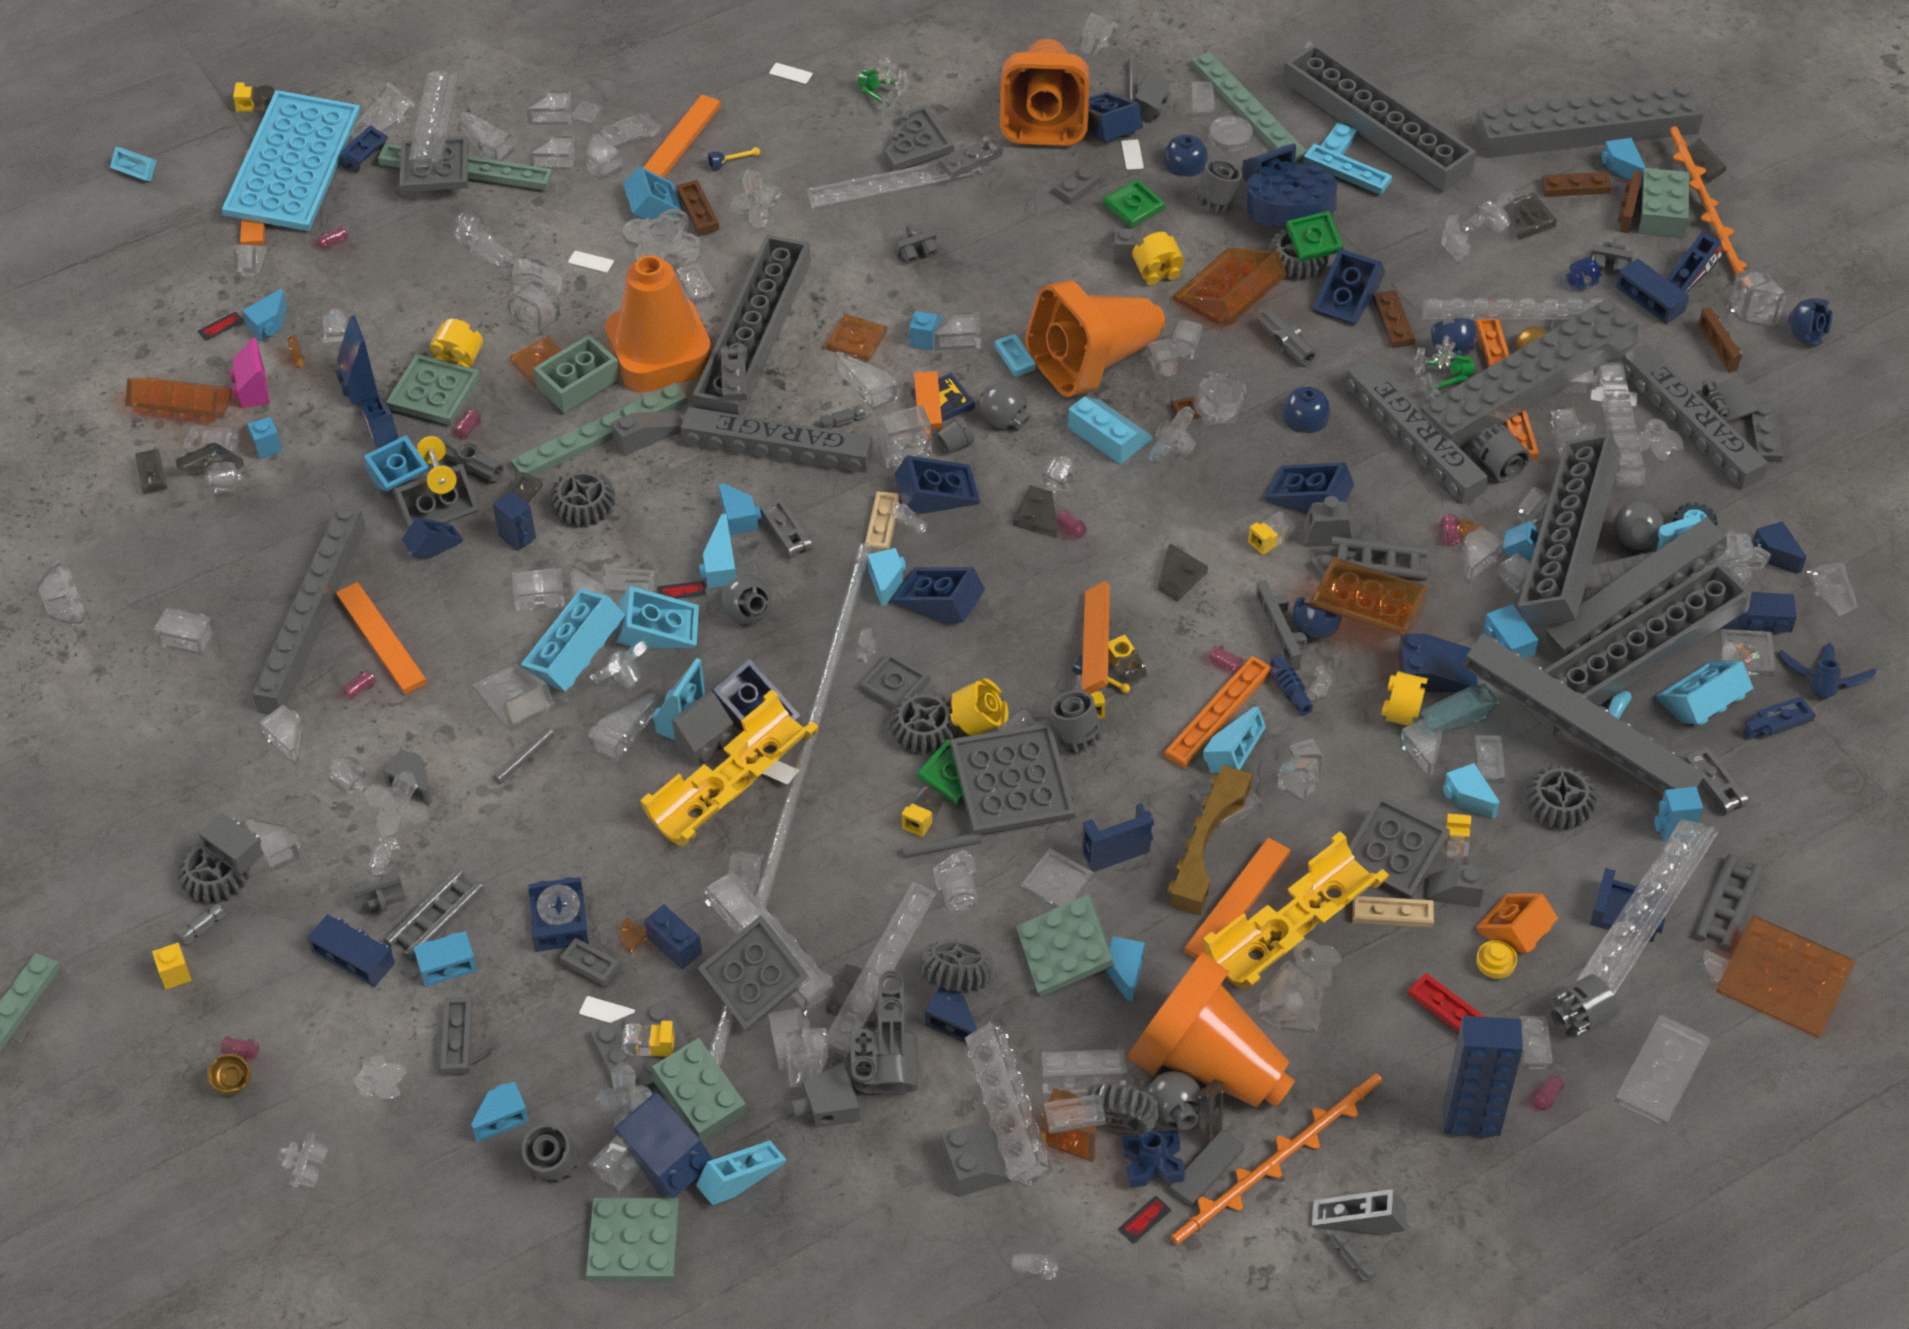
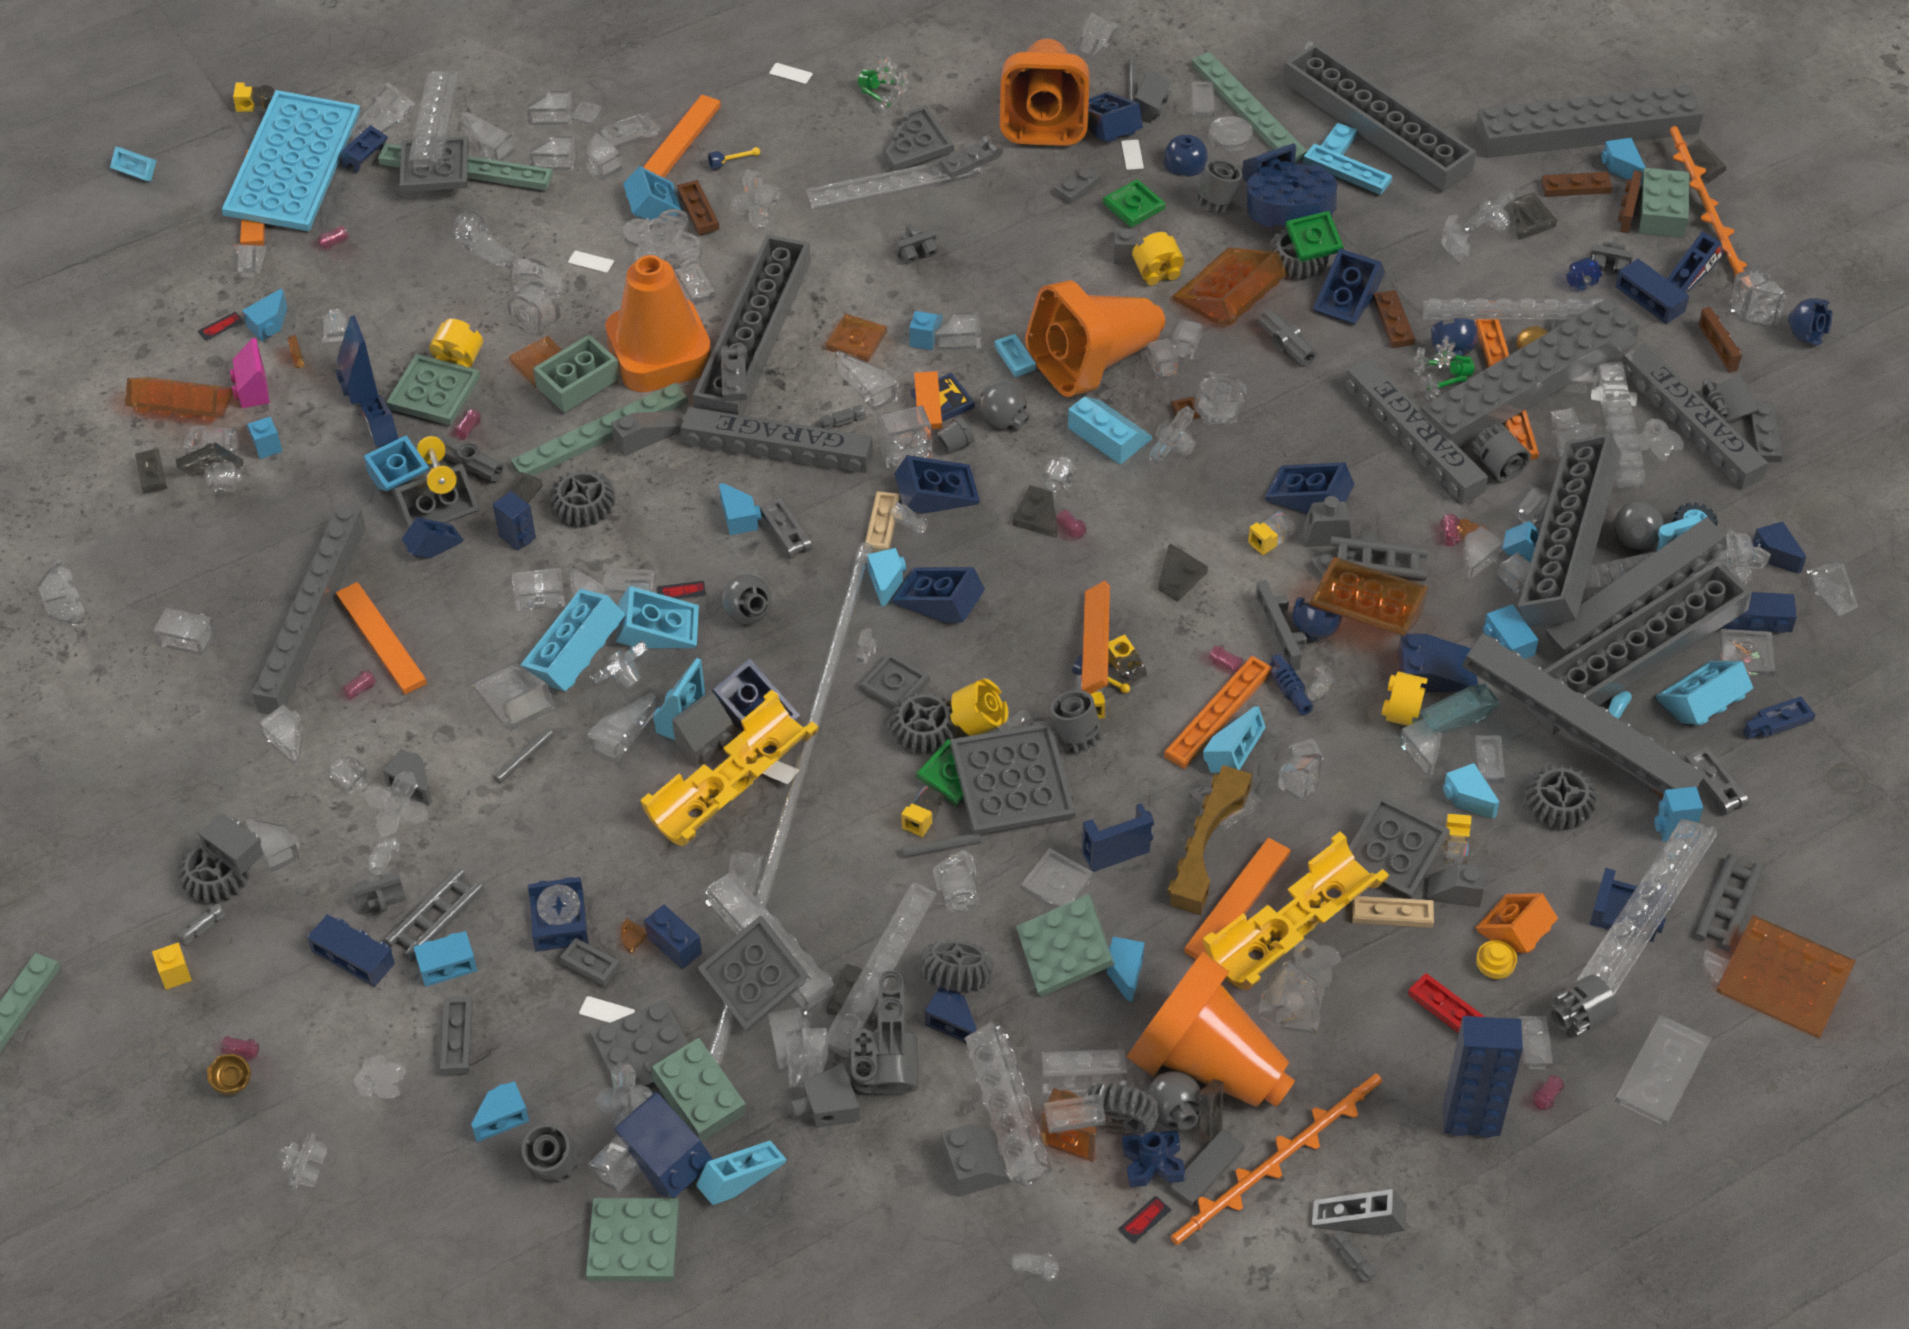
(648, 1039): leg -> none
(718, 556): medium azure slope -> none
(1306, 409): dark blue cylinder -> none
(1826, 673): dark blue plant -> none

